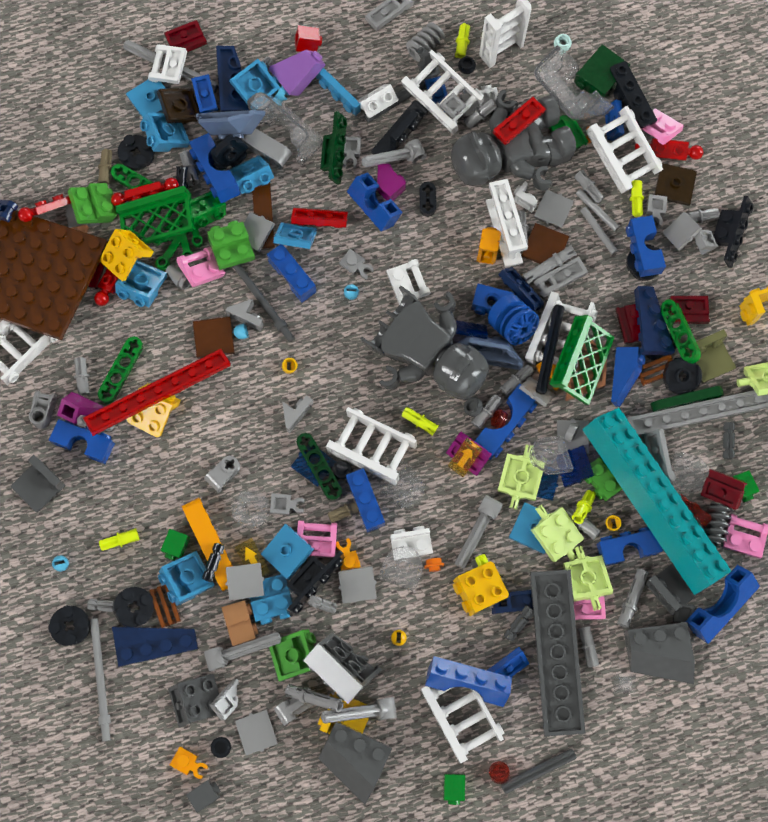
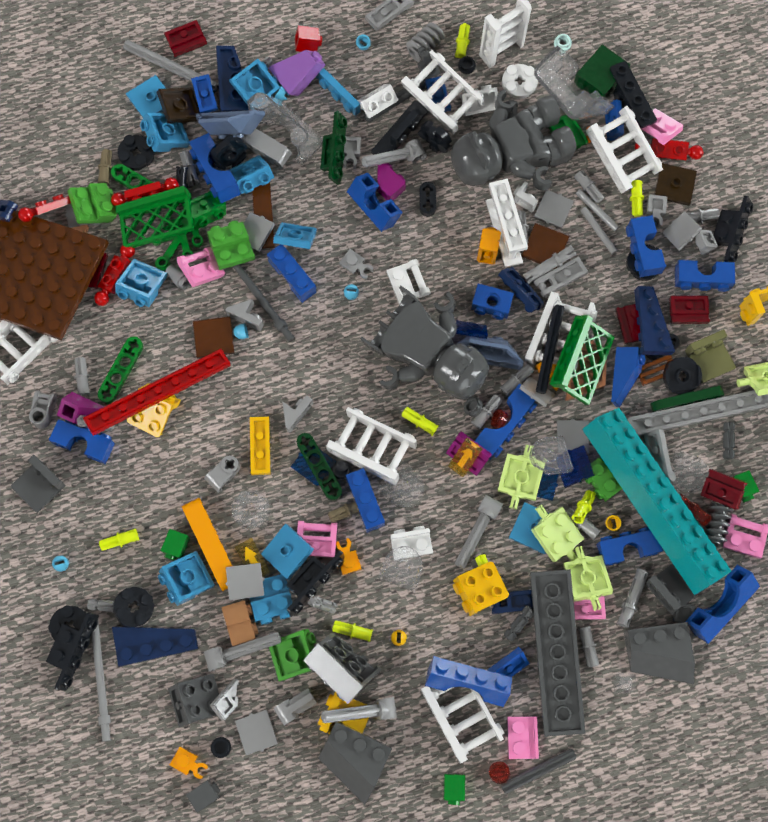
(69, 648): none -> black bracket
(123, 252): yellow bracket -> none
(170, 622): dark orange tile -> none
(172, 65): white plate -> none
(213, 562): black axle -> none
(260, 446): none -> yellow plate
(282, 504): light grey plate -> none
(293, 365): yellow hinge -> none
(306, 695): light grey pin -> none
(319, 217): red plate -> none
(352, 630): none -> neon yellow axle
(357, 584): light grey piece -> none
(364, 38): none -> medium azure hinge
(434, 564): orange plate -> none
(436, 137): none -> black plate
(453, 105): light grey tile -> none
(480, 113): light grey axle -> none
(512, 87): none -> white plate
(513, 319): blue wheel -> none
(518, 121): red plate -> none
(522, 738): none -> bright pink plate
(571, 432): light grey tile -> none
(678, 332): green beam -> none
(688, 276): none -> blue arch

